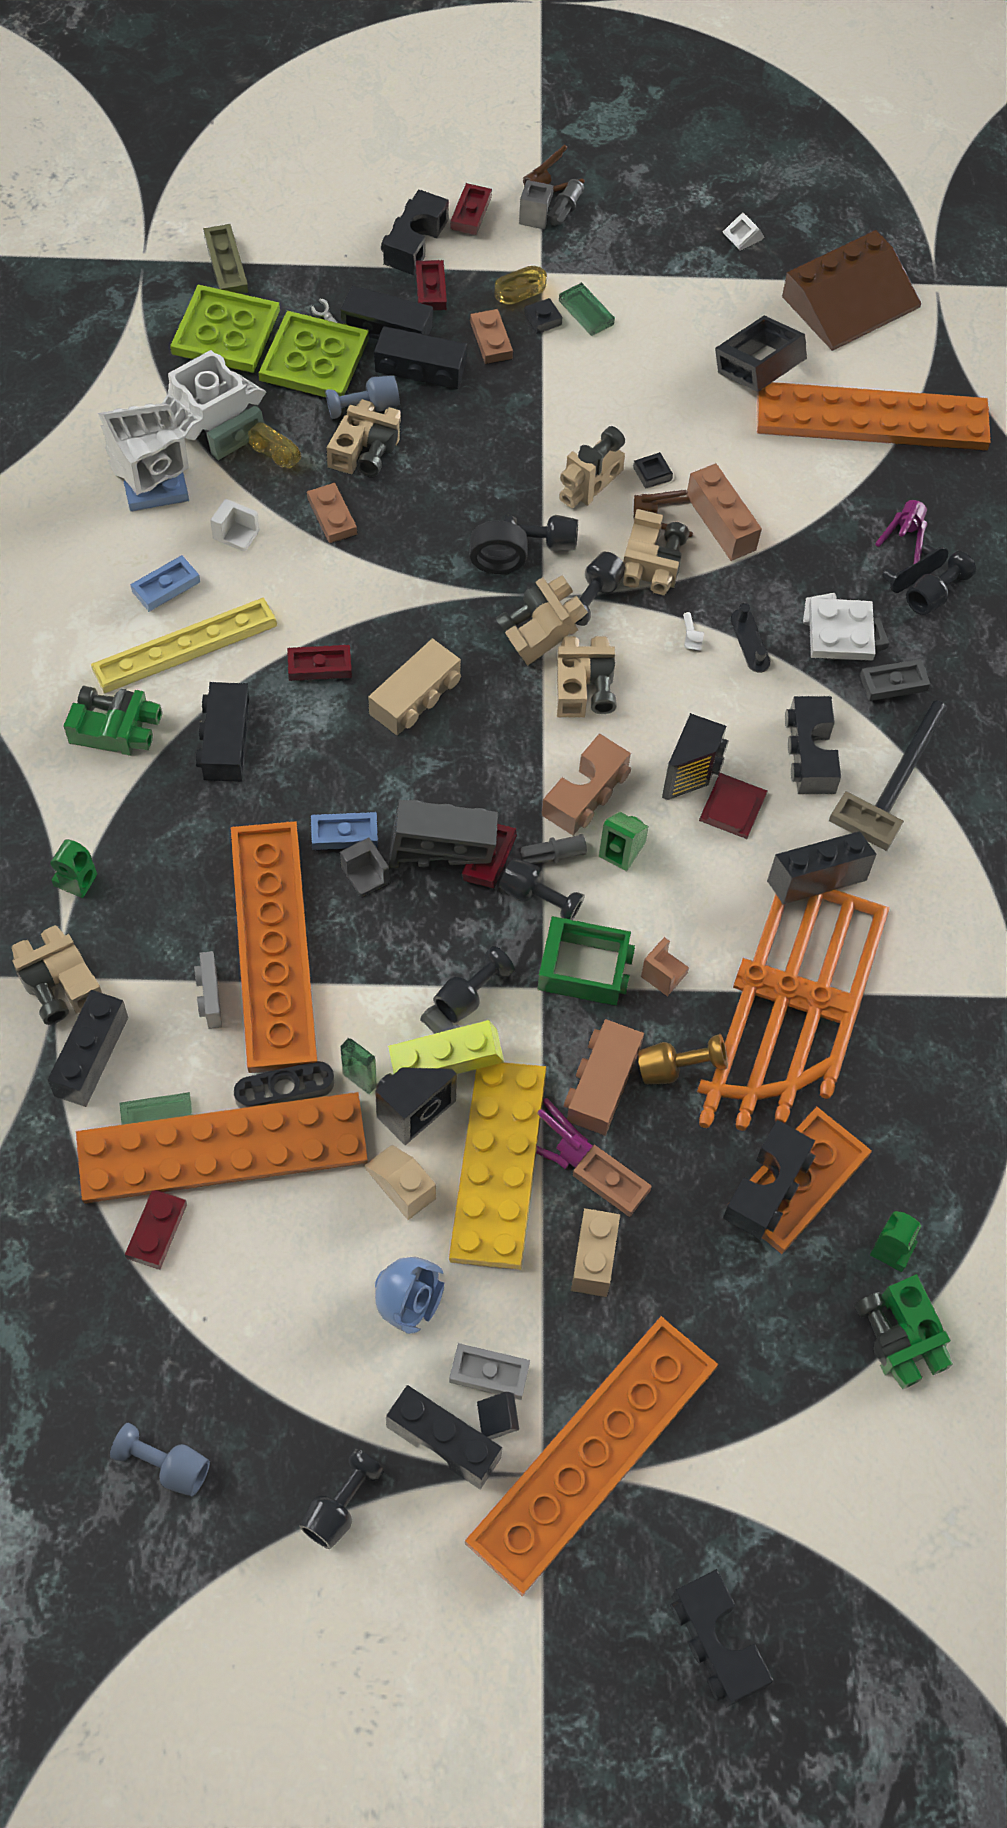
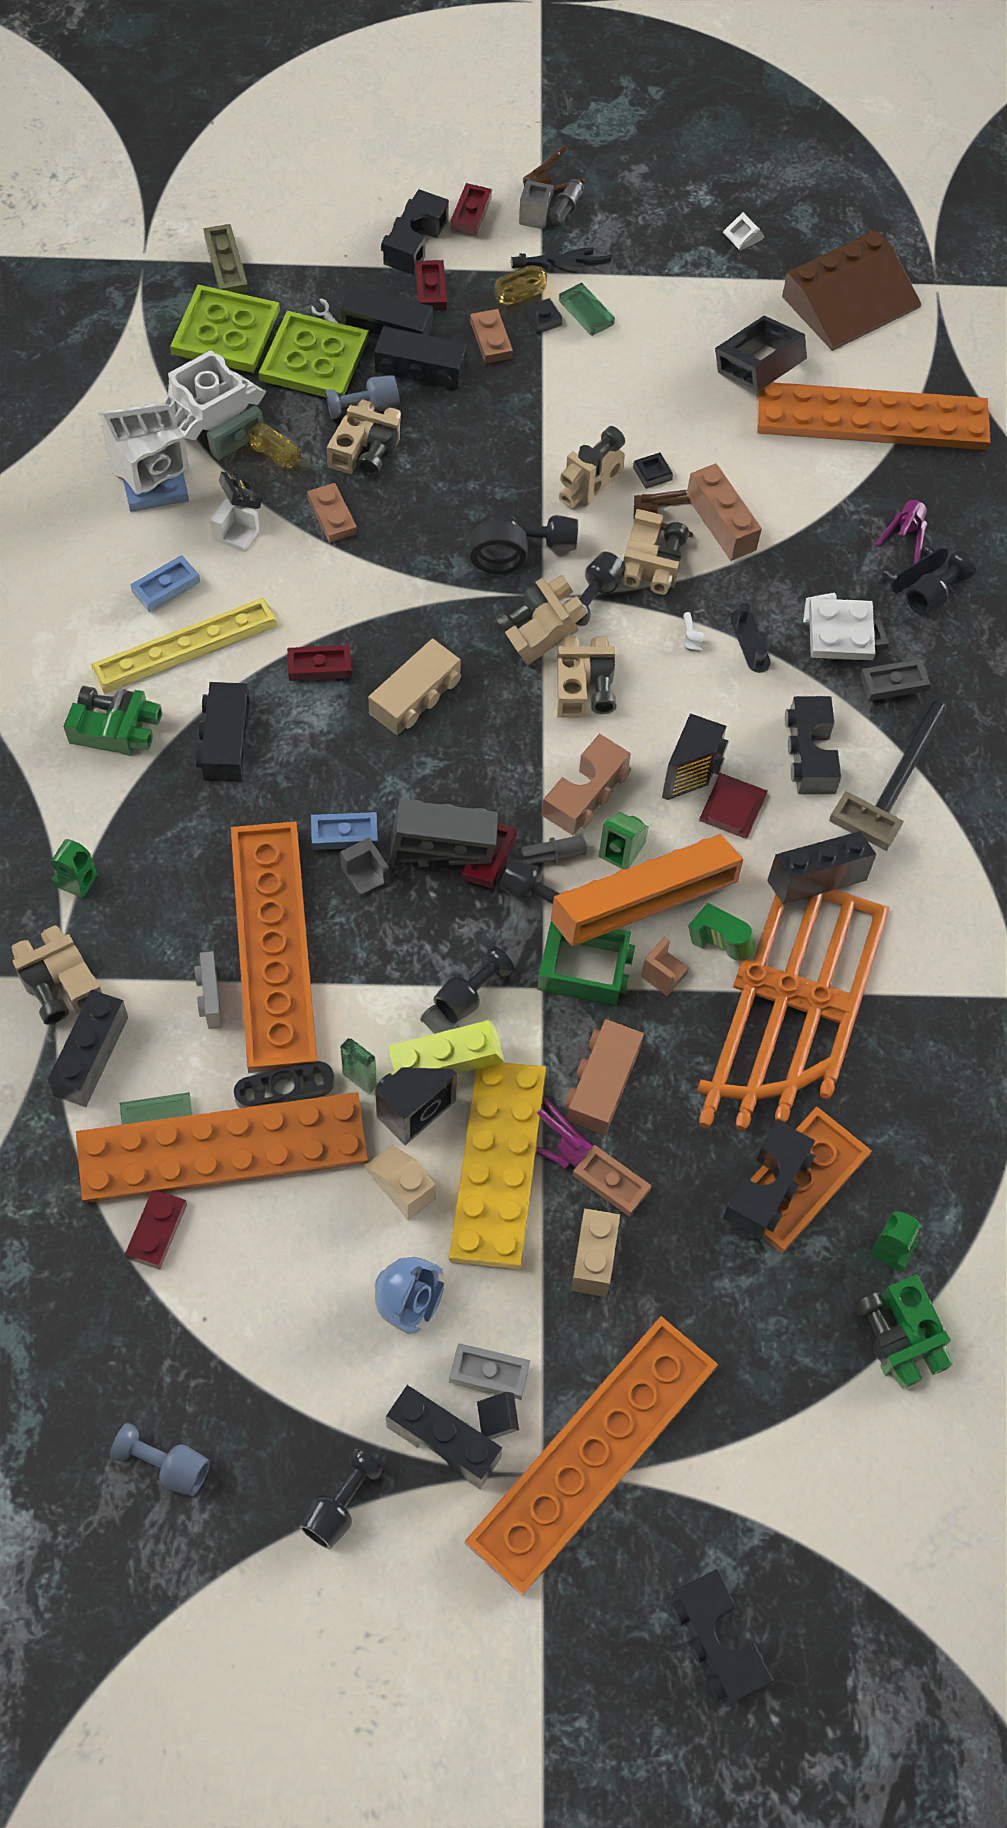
(245, 489): none -> black tile
(571, 260): none -> black piece
(645, 889): none -> orange brick
(661, 1063): pearl gold piece -> none
(723, 931): none -> green leg

